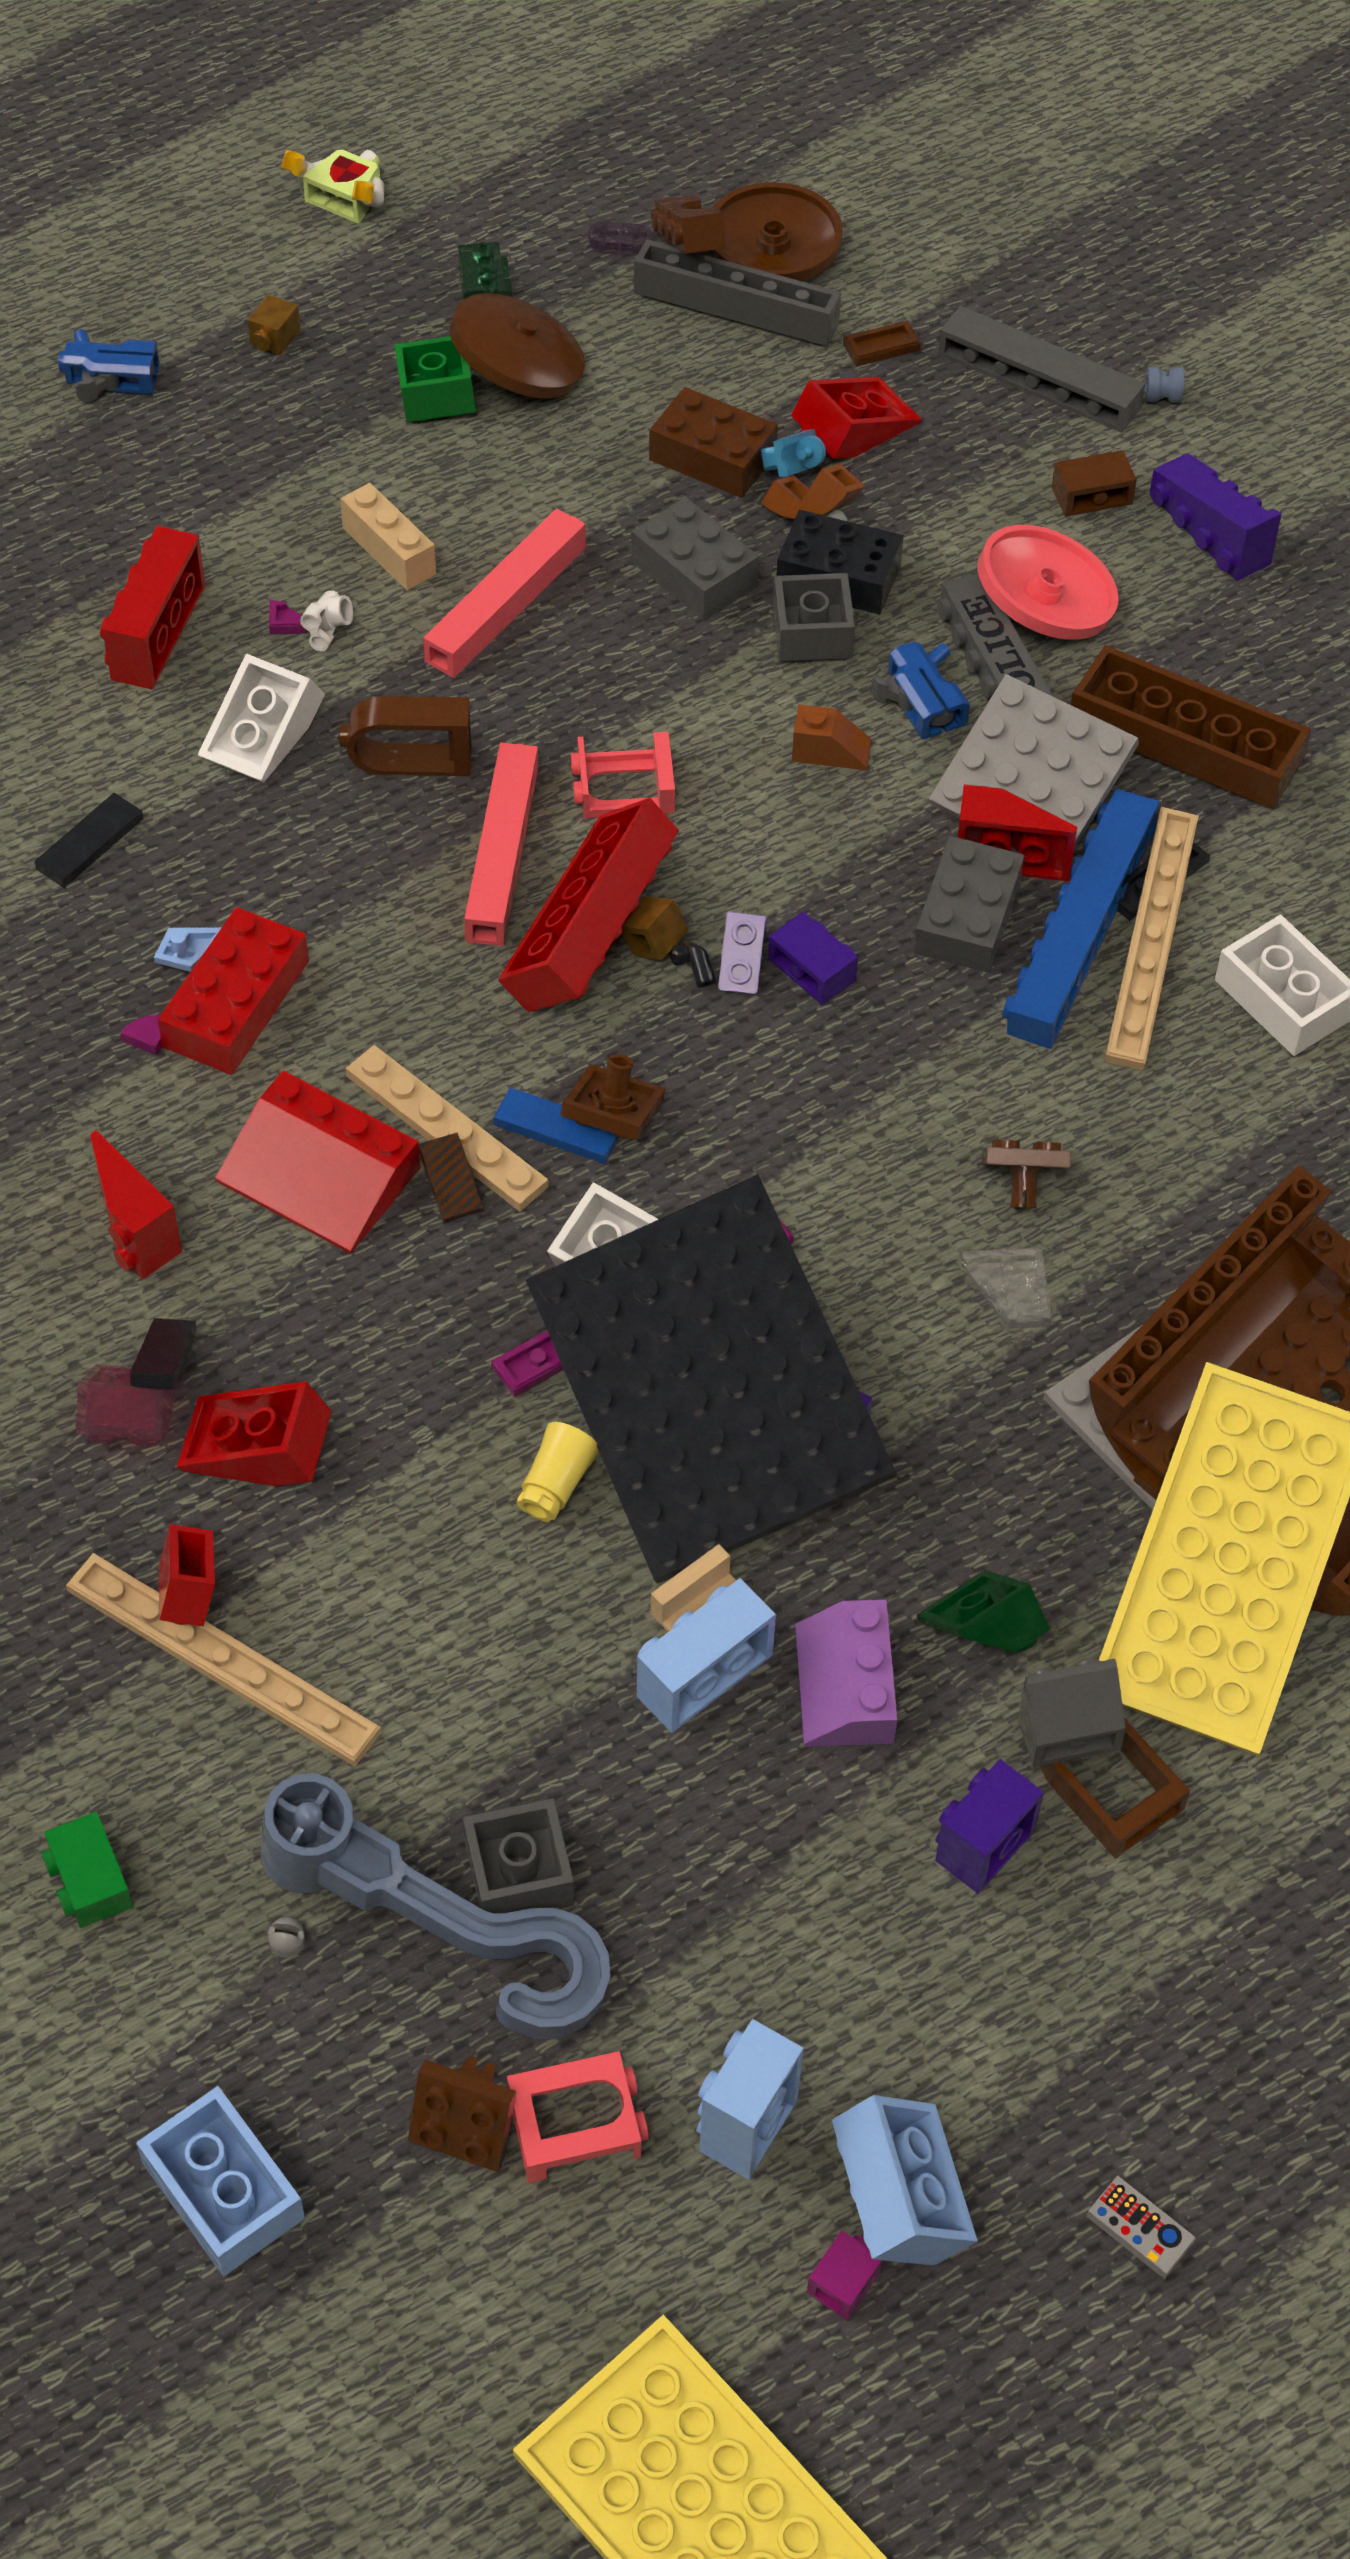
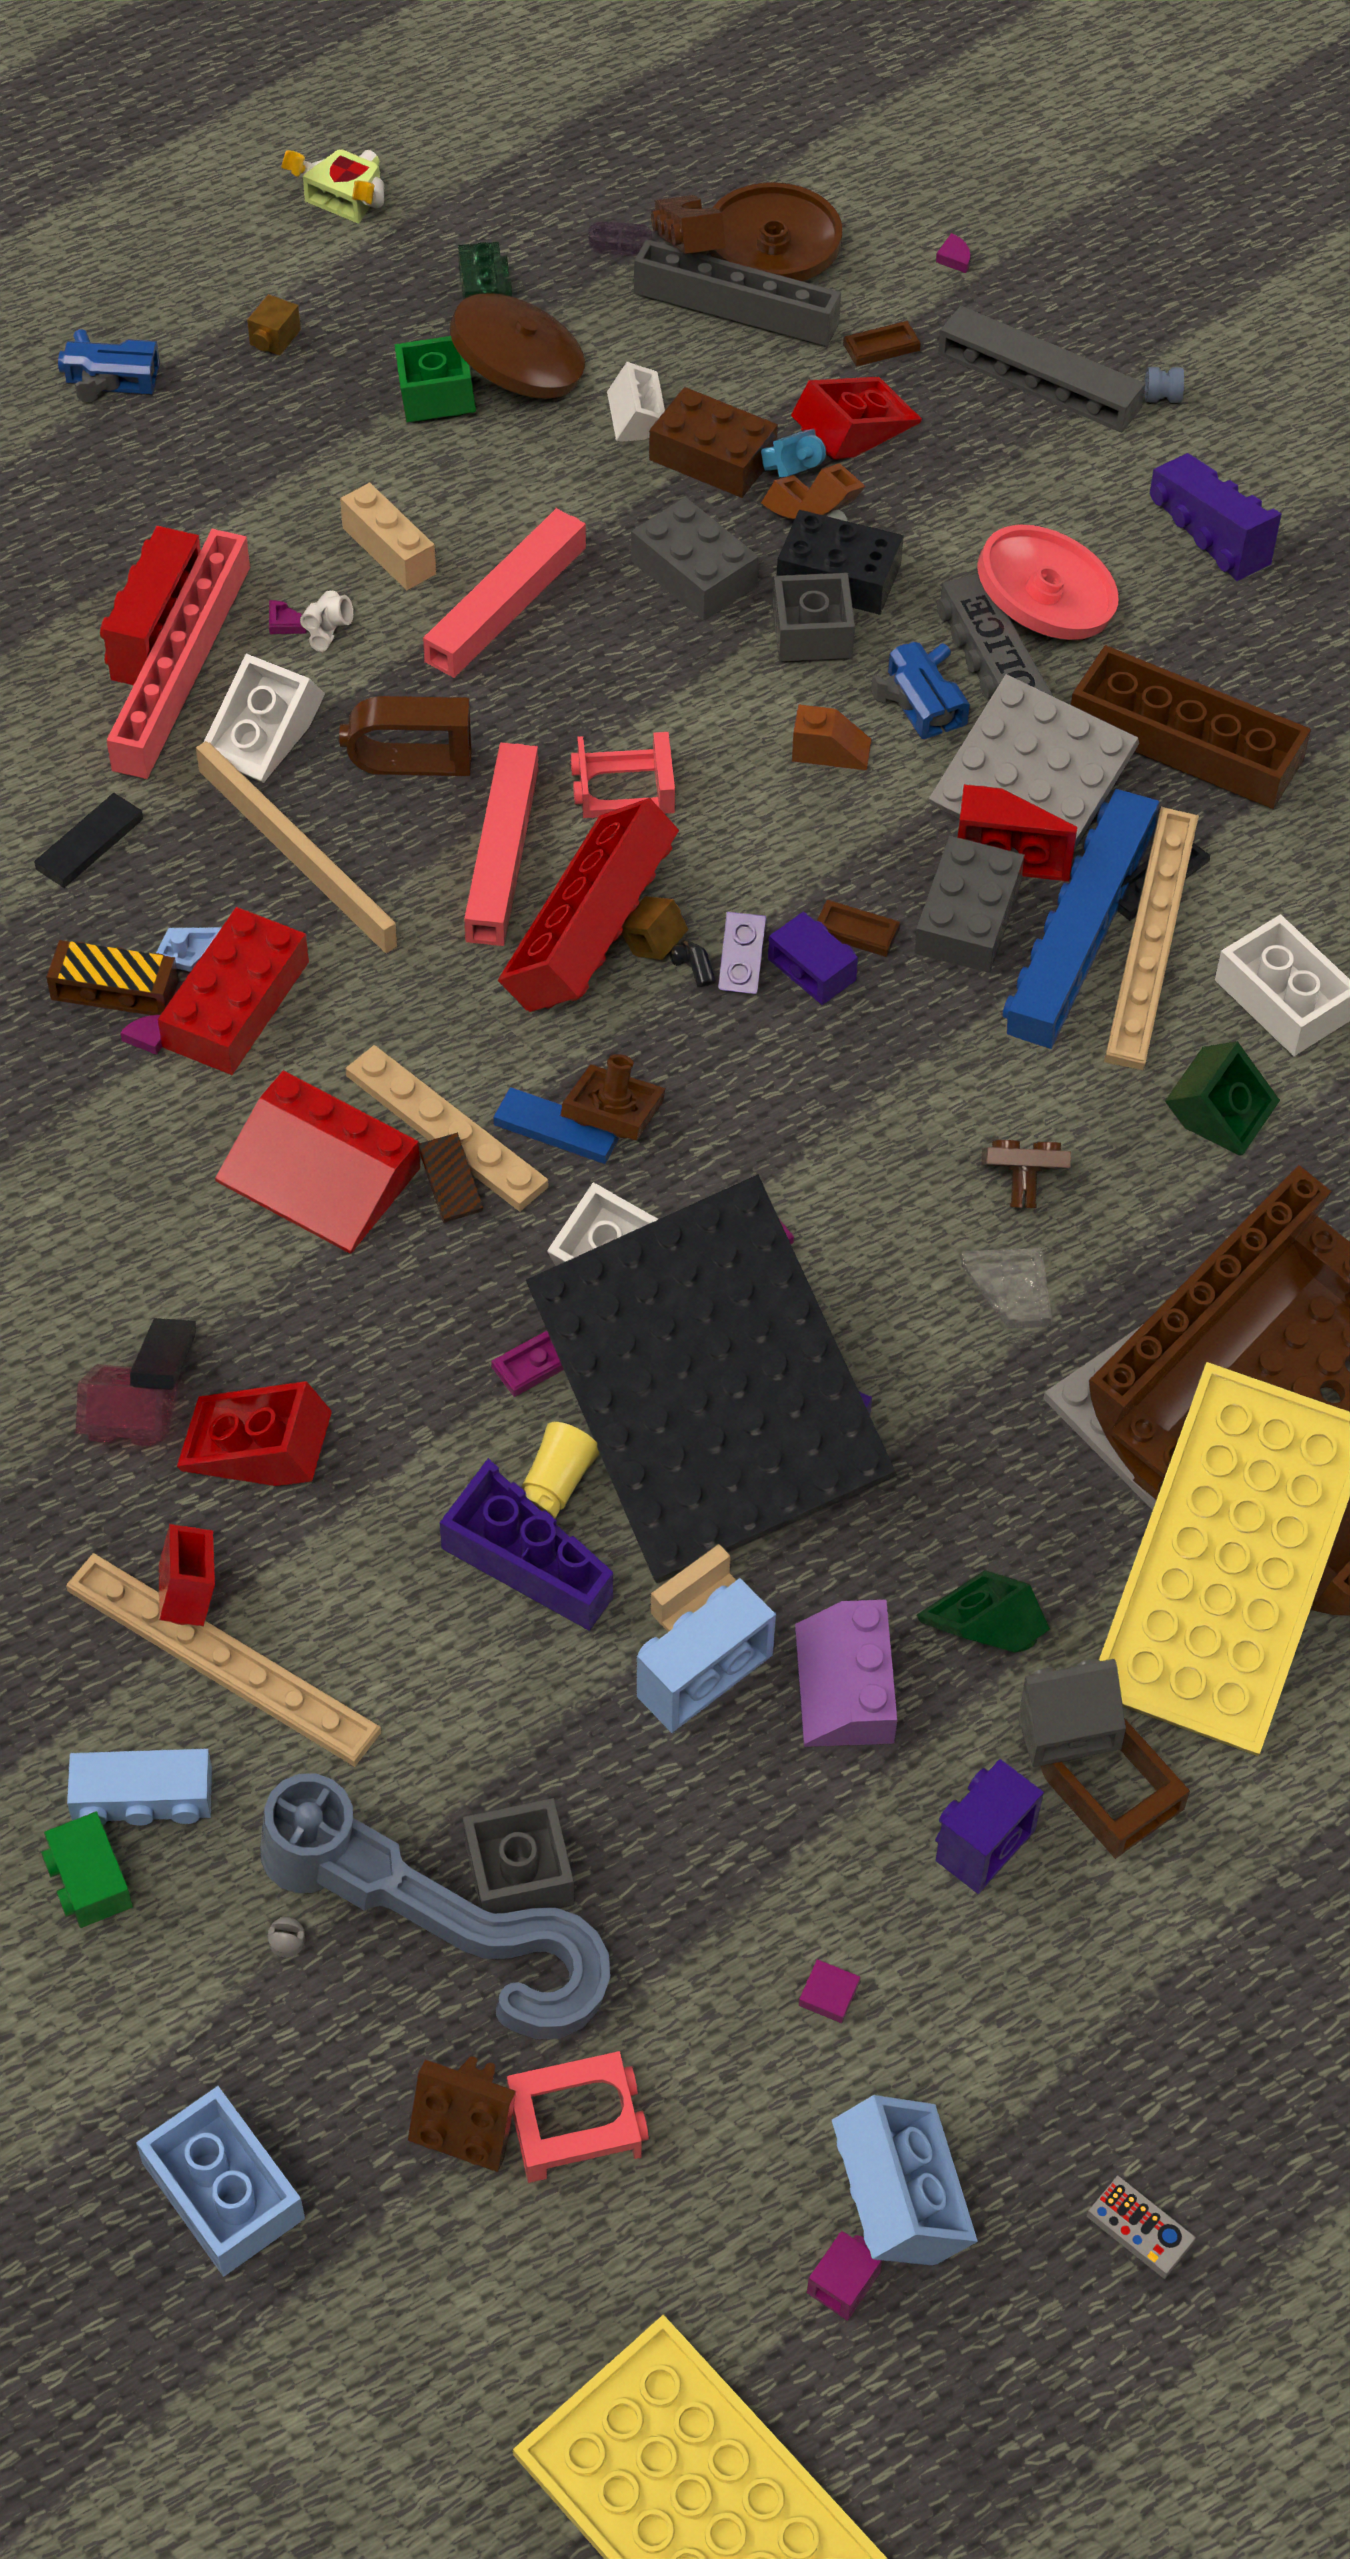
(112, 978): none -> brick
(138, 1214): red slope -> none
(141, 1785): none -> light blue brick
(178, 654): none -> coral brick
(297, 847): none -> tan tile
(525, 1548): none -> dark purple wedge
(635, 402): none -> white brick
(749, 2097): light blue brick -> none
(829, 1991): none -> magenta tile
(859, 927): none -> reddish brown tile
(954, 254): none -> magenta tile
(1094, 483): reddish brown brick -> none
(1223, 1097): none -> dark green slope

